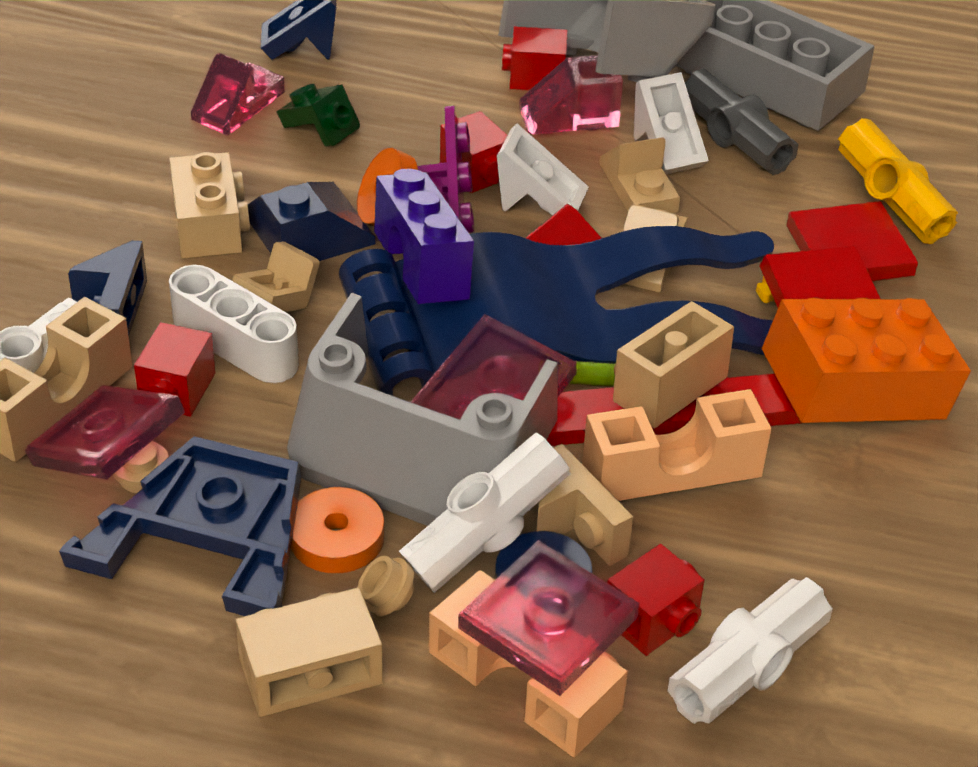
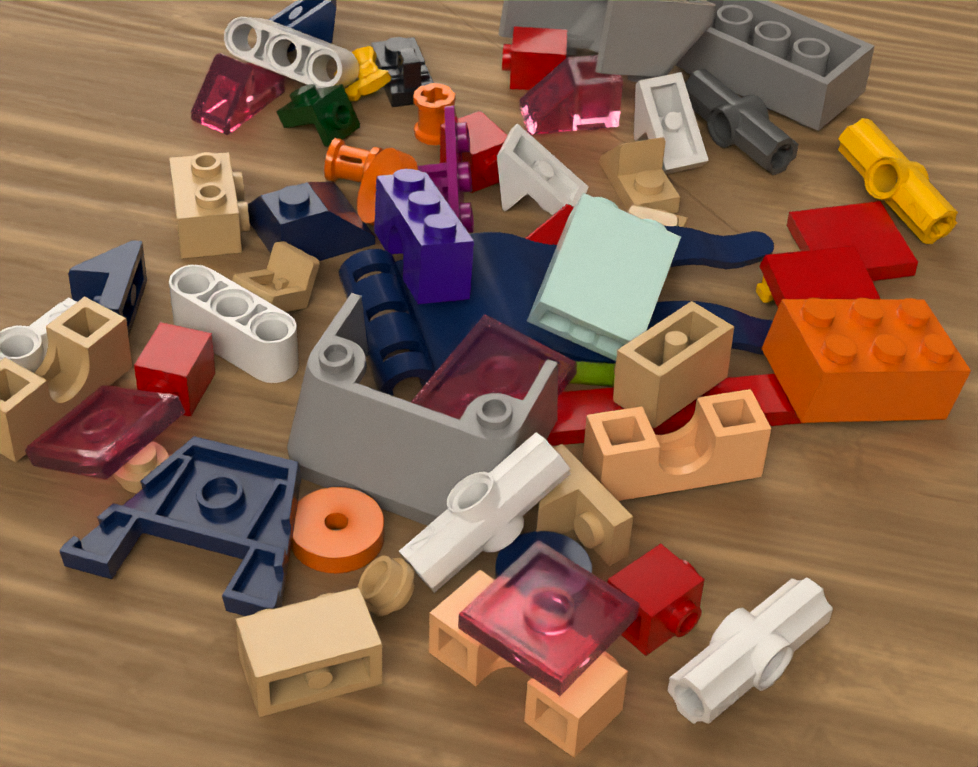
(272, 47): none -> white beam
(347, 161): none -> orange bush
(369, 75): none -> yellow piece
(406, 67): none -> black hinge
(431, 114): none -> orange bush
(604, 276): none -> light aqua brick

